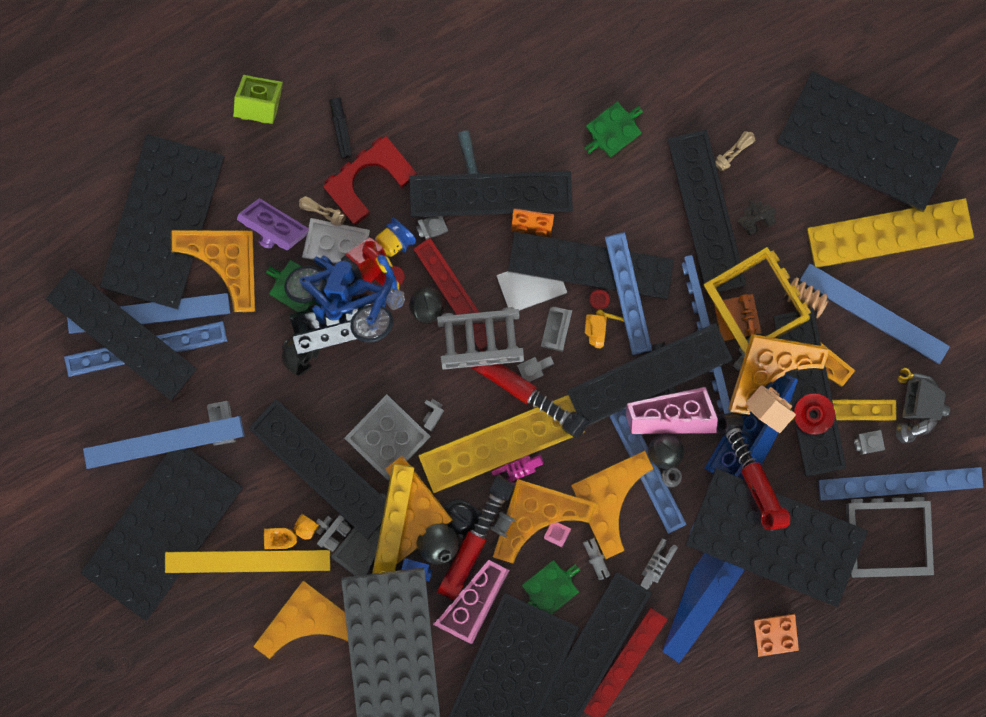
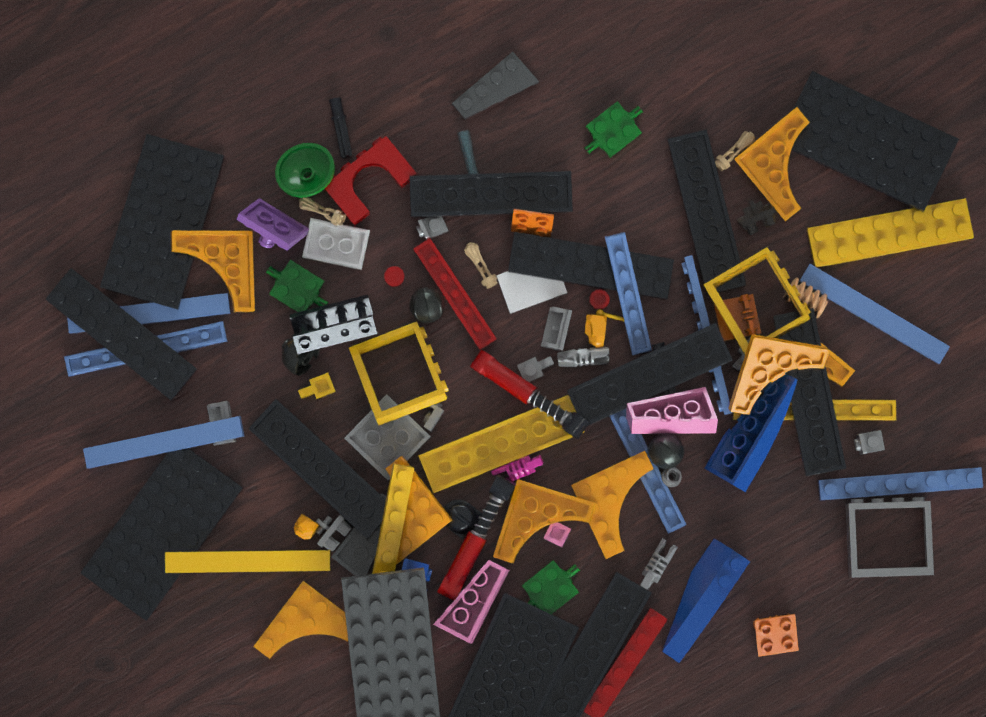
(257, 99): lime slope -> none
(279, 538): light orange rock -> none
(301, 162): none -> green dish
(320, 386): none -> yellow plate
(354, 277): piece -> none
(410, 406): none -> yellow window
(438, 544): pearl dark grey cylinder -> none
(473, 252): none -> tan piece
(492, 354): light grey fence -> none
(499, 83): none -> dark grey wing
(502, 524): dark grey bush -> none
(584, 356): none -> light grey hinge
(596, 558): light grey pin -> none
(768, 161): none -> light orange plate
(770, 408): light nougat brick -> none
(772, 513): red piece -> none
(807, 556): black plate -> none
(823, 408): red dish -> none
(922, 402): dark grey torso -> none

